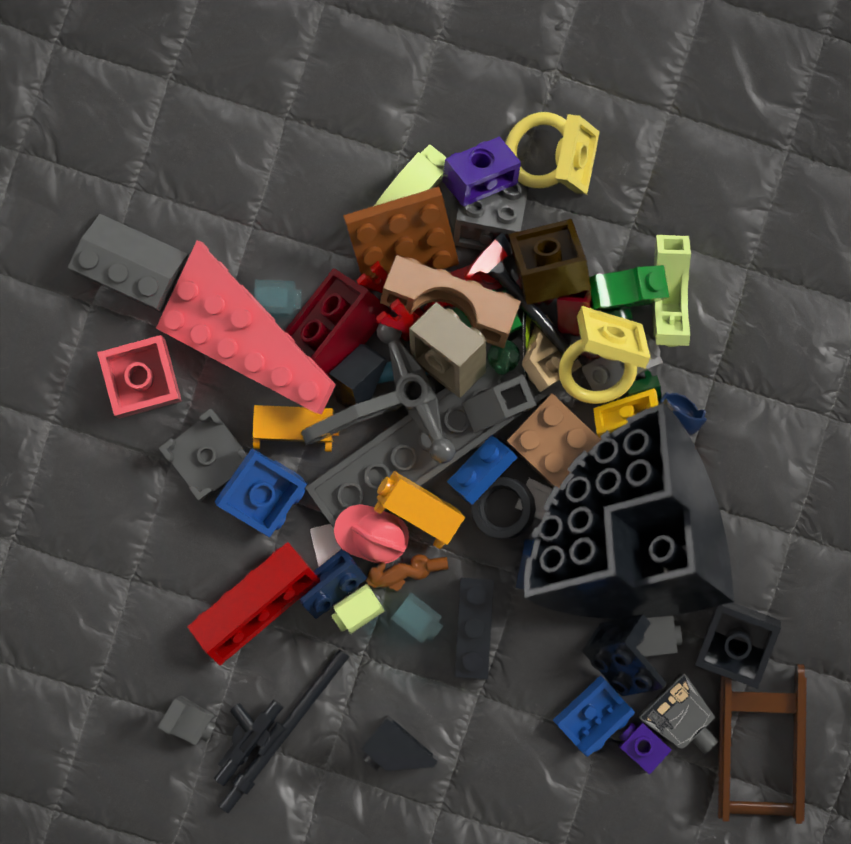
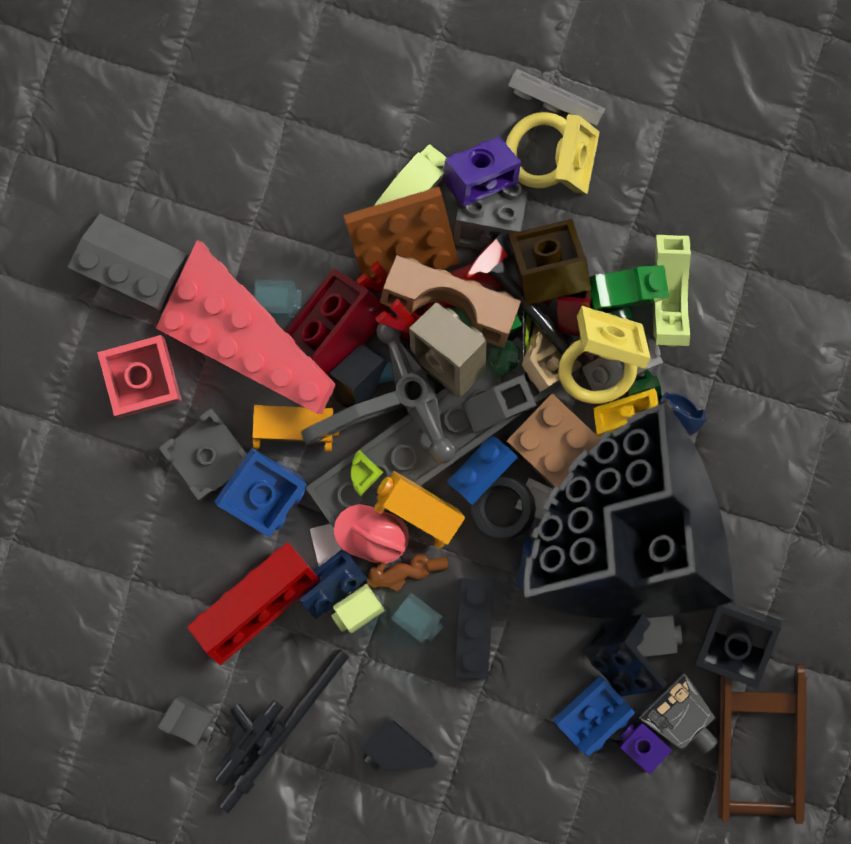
(363, 473): none -> lime tile
(554, 97): none -> light grey plate

